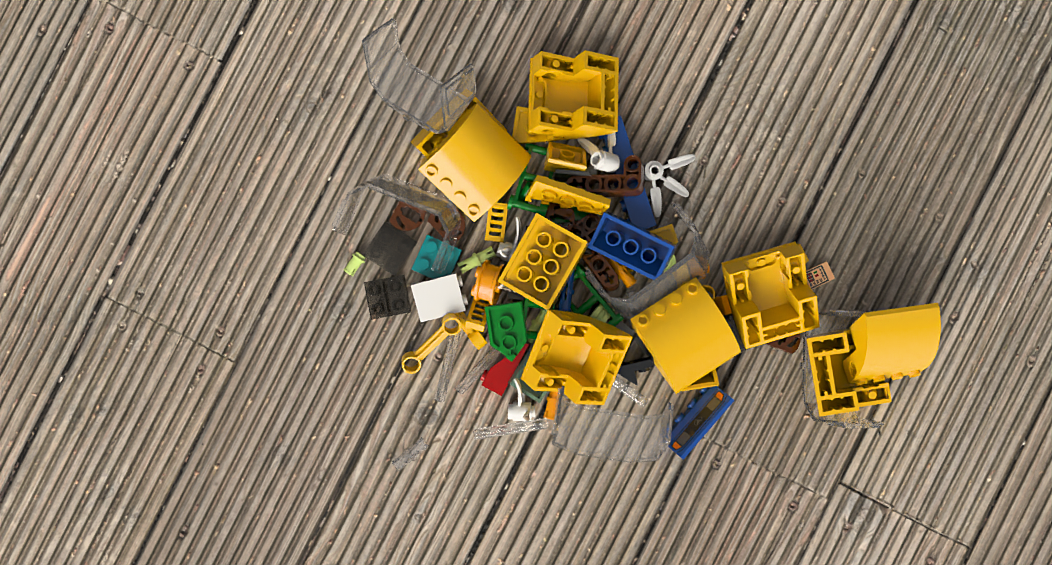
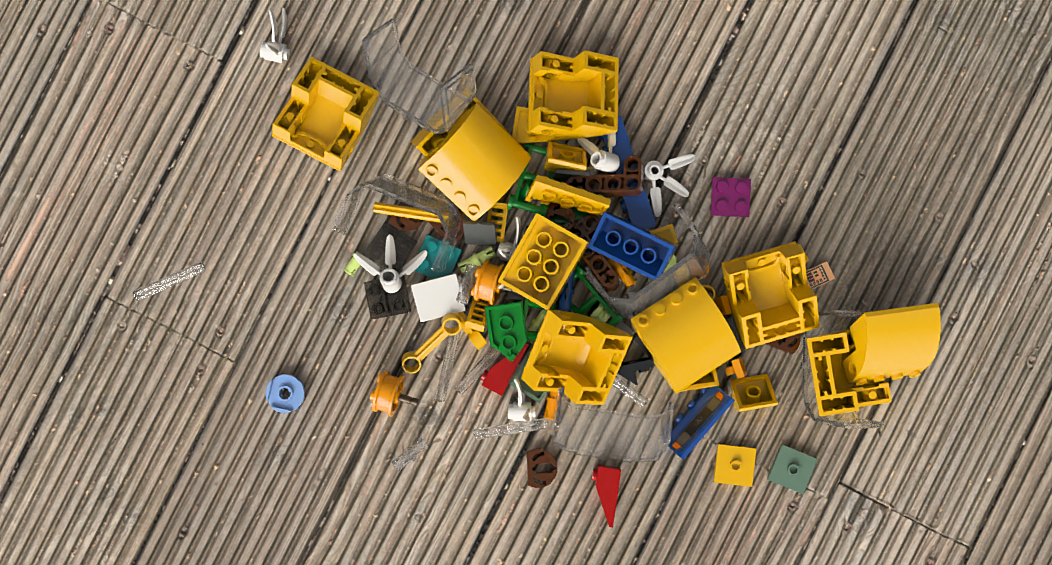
(169, 281): none -> clear axle
(272, 50): none -> white plant
(276, 399): none -> light blue plate
(325, 113): none -> yellow slope
(389, 277): none -> white plant
(390, 393): none -> light orange wheel
(403, 211): none -> yellow axle
(463, 294): none -> clear pin
(480, 233): none -> dark grey piece
(548, 477): none -> reddish brown piece
(607, 485): none -> red slope
(730, 197): none -> magenta plate
(734, 465): none -> yellow plate
(737, 367): none -> light orange tile
(752, 392): none -> yellow slope
(792, 469): none -> sand green plate

